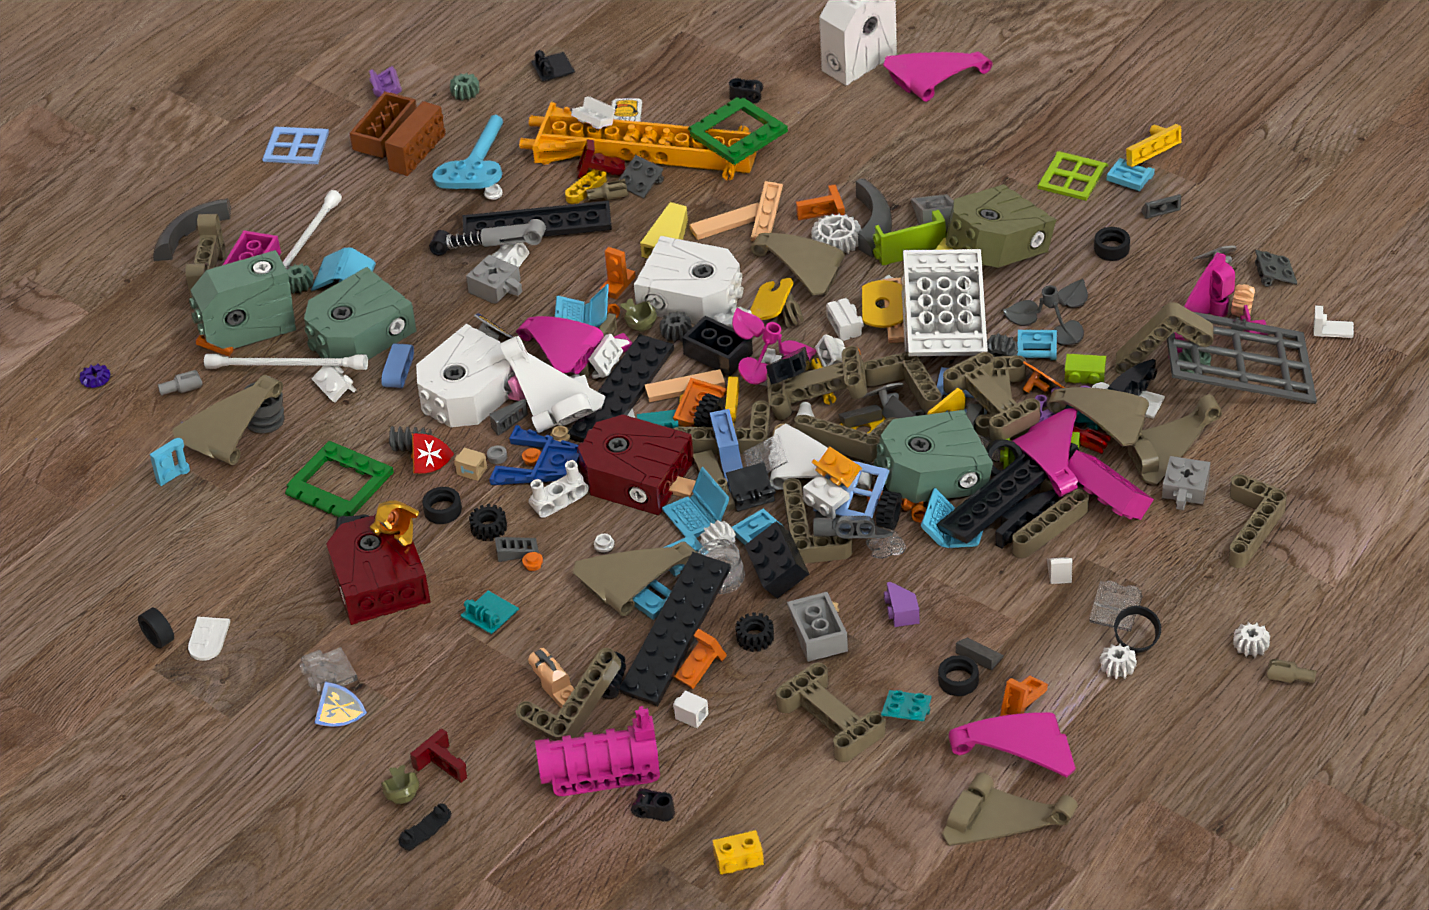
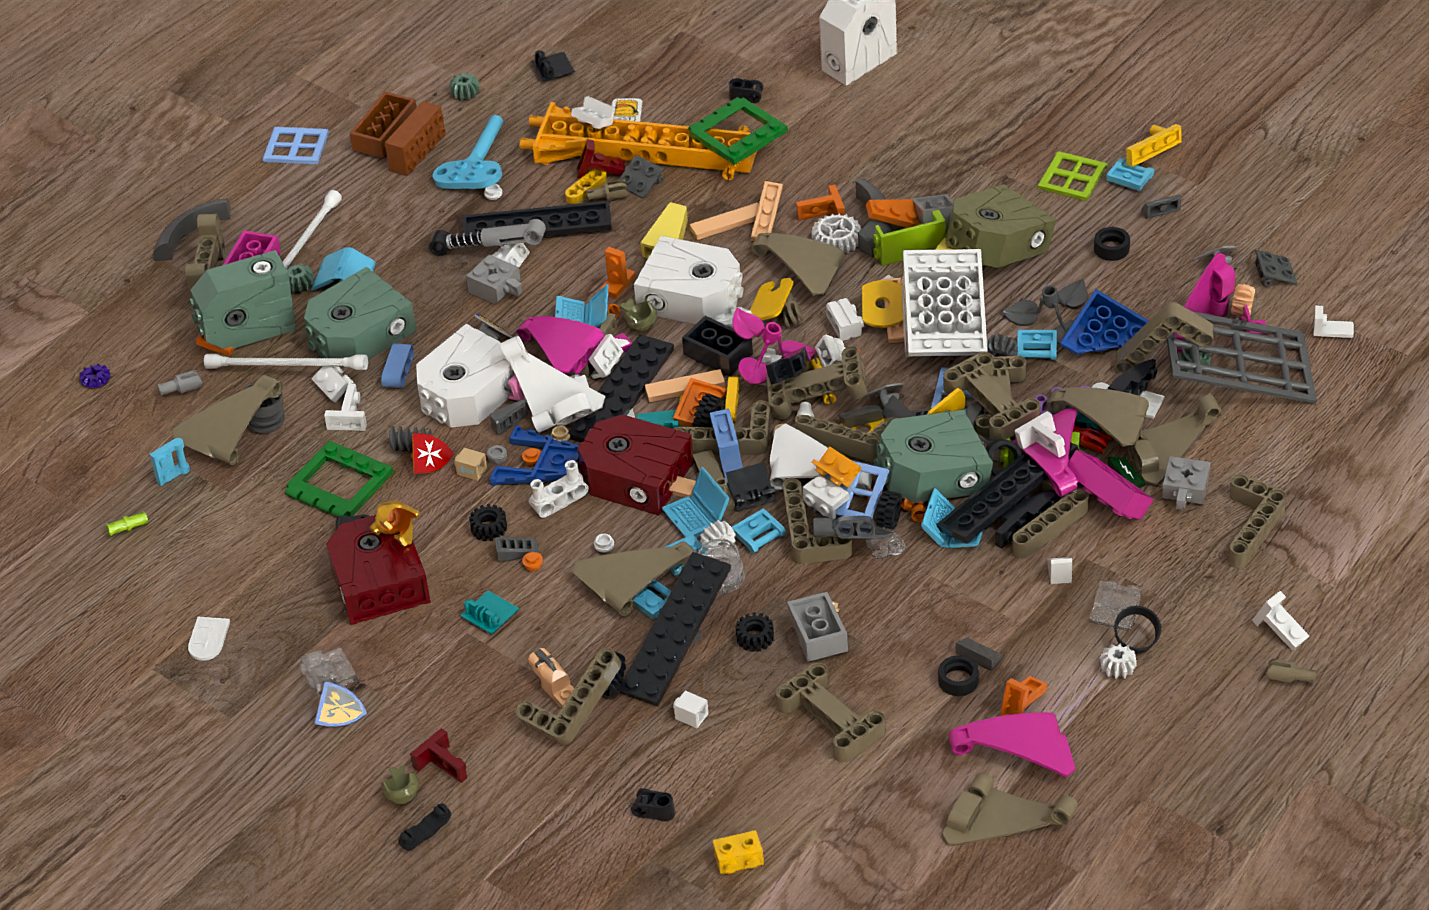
(127, 523): none -> lime pin
(156, 627): black tyre -> none
(348, 417): none -> white bracket
(385, 81): medium lavender bracket -> none
(445, 515): black tyre -> none
(601, 758): dark pink piece -> none
(675, 326): dark grey gear -> none
(700, 659): orange bracket -> none
(769, 452): clear hinge -> none
(776, 559): black brick -> none
(895, 211): none -> orange wing
(902, 605): medium lavender slope -> none
(907, 705): teal hinge -> none
(908, 368): dark tan beam -> none
(924, 70): dark pink panel -> none
(1034, 380): orange shield -> none
(1041, 431): none -> white bracket
(1085, 368): lime brick -> none
(1102, 325): none -> blue slope
(1125, 469): none -> dark green slope
(1251, 639): white gear -> none
(1281, 622): none -> white bracket

